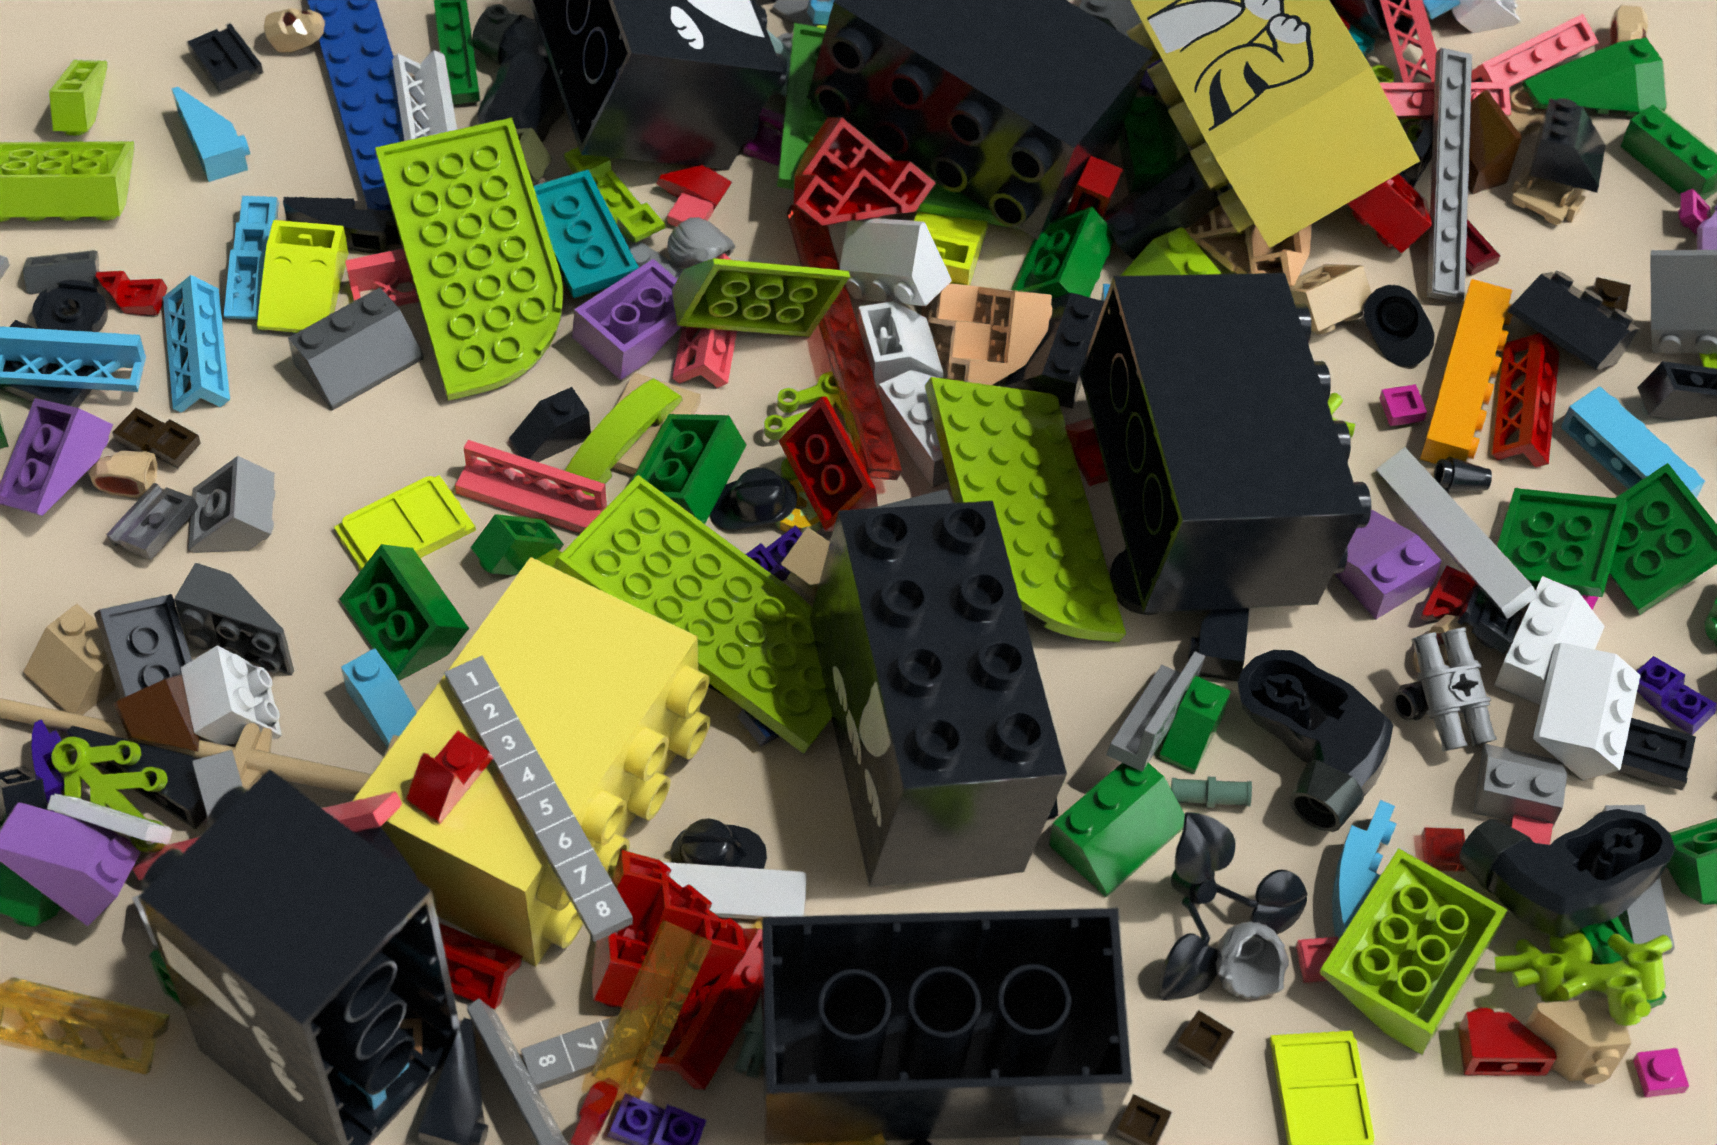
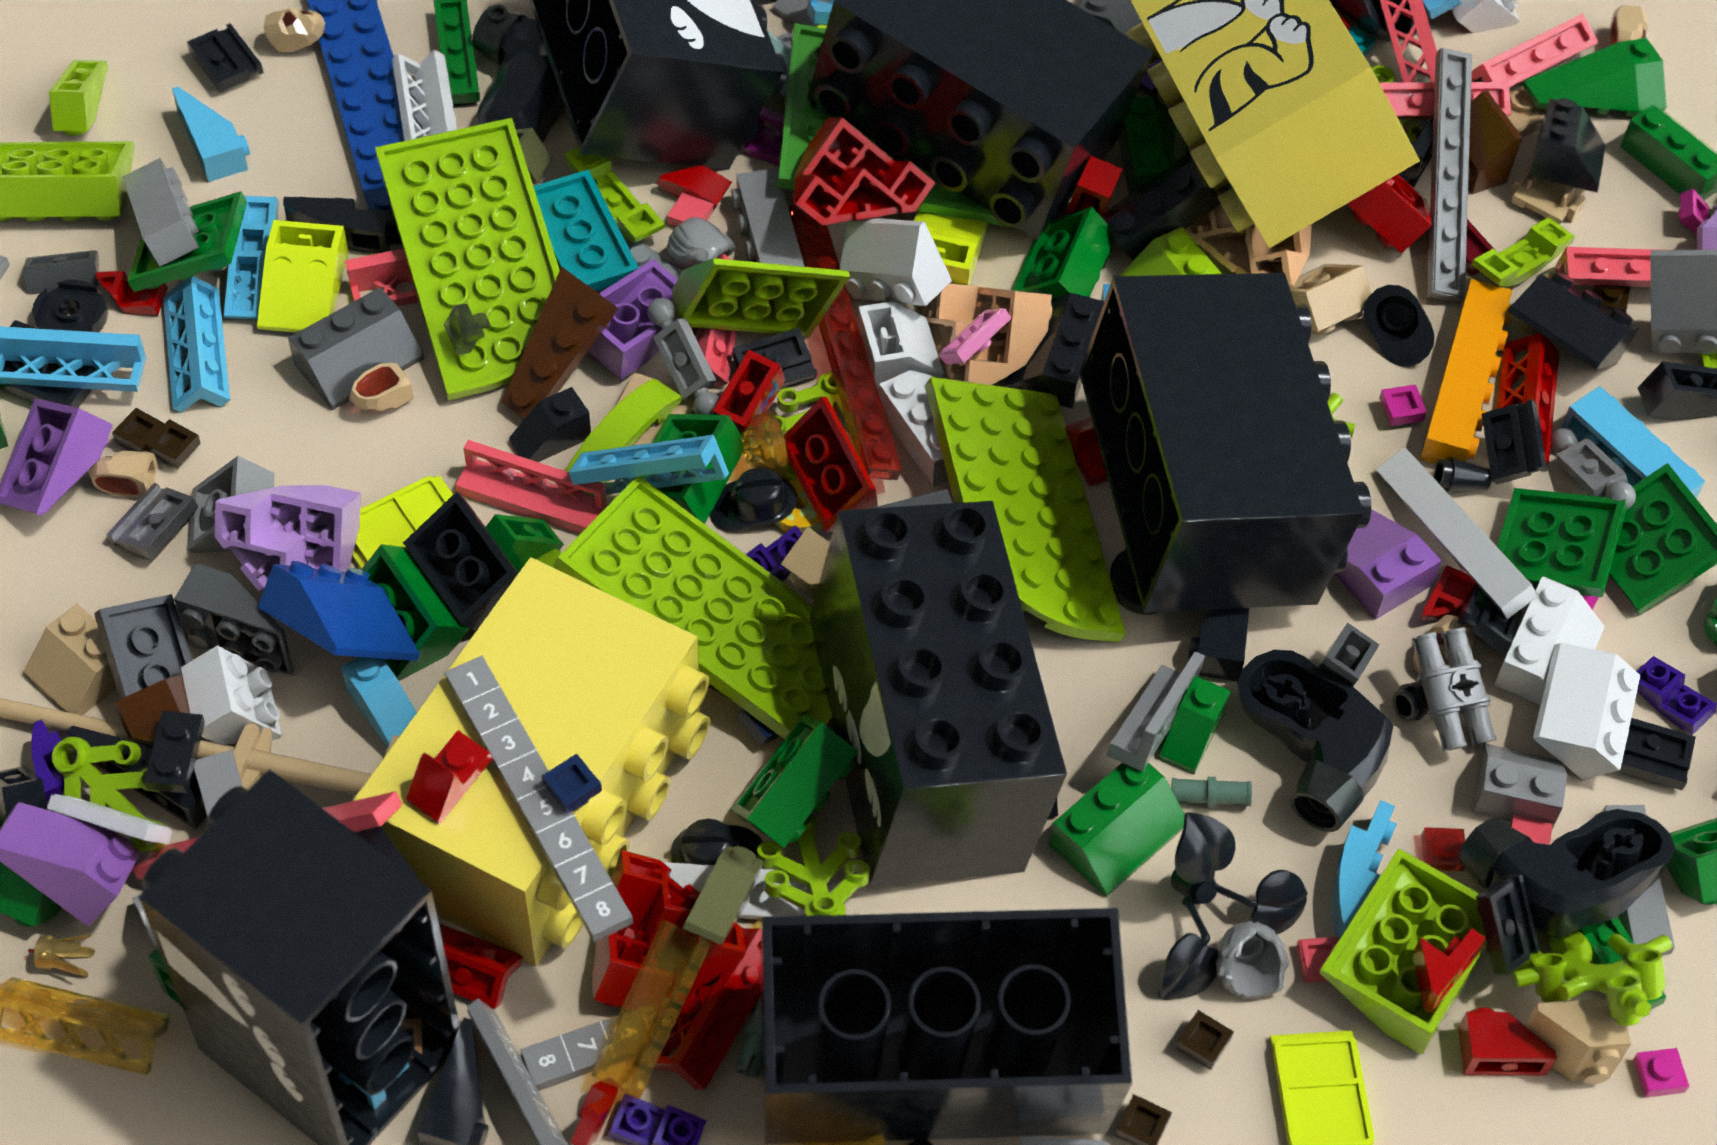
(51, 950): none -> pearl gold piece
(161, 211): none -> light grey brick
(174, 752): none -> black plate
(217, 237): none -> green plate
(289, 525): none -> lavender brick
(337, 611): none -> blue slope
(381, 388): none -> tan rock
(462, 561): none -> black slope
(465, 328): none -> clear smoke tile
(561, 338): none -> reddish brown wing
(572, 783): none -> dark blue tile
(652, 459): none -> medium azure fence
(683, 356): none -> light grey plate
(724, 894): none -> olive slope
(750, 390): none -> red brick
(765, 219): none -> light grey brick
(765, 443): none -> clear yellow piece
(785, 349): none -> black plate
(795, 781): none -> green slope
(814, 873): none -> lime plant
(975, 336): none -> bright pink plate
(1348, 654): none -> dark grey slope
(1441, 970): none -> red slope
(1507, 924): none -> black plate
(1514, 442): none -> black plate
(1526, 257): none -> lime slope
(1591, 467): none -> light grey plate
(1606, 266): none -> coral fence

